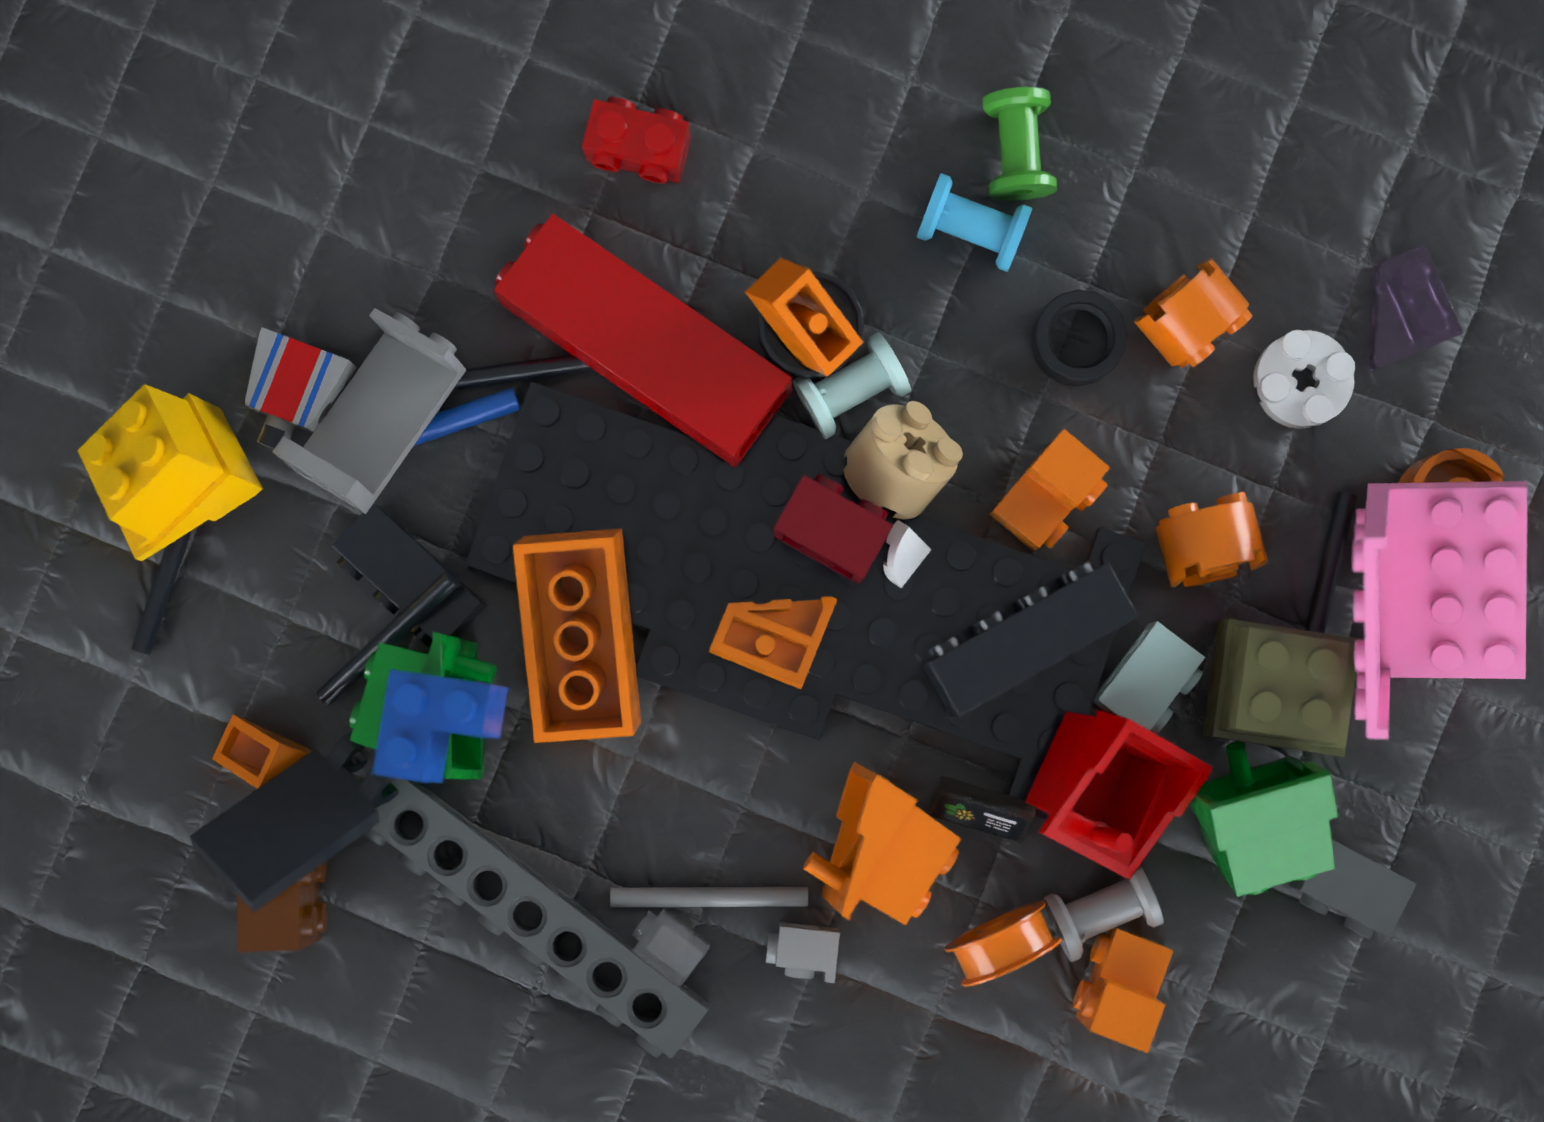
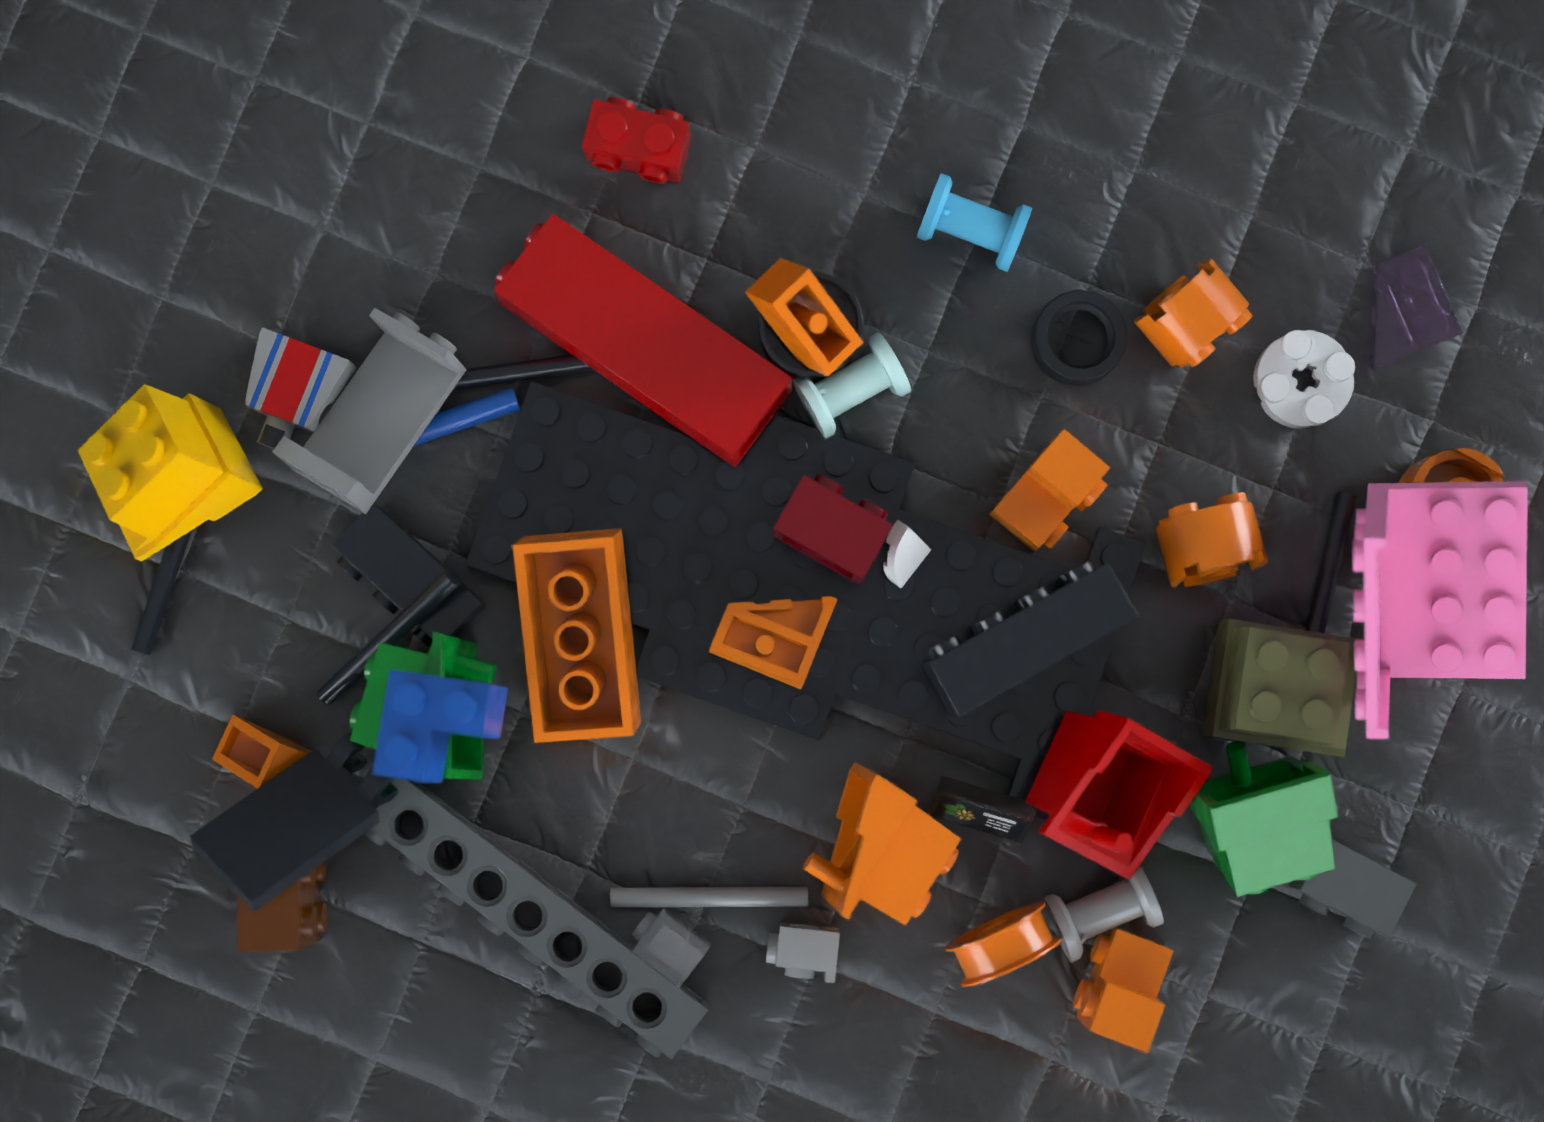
(901, 459): tan brick -> none
(1019, 143): bright green piece -> none
(1150, 678): light aqua brick -> none

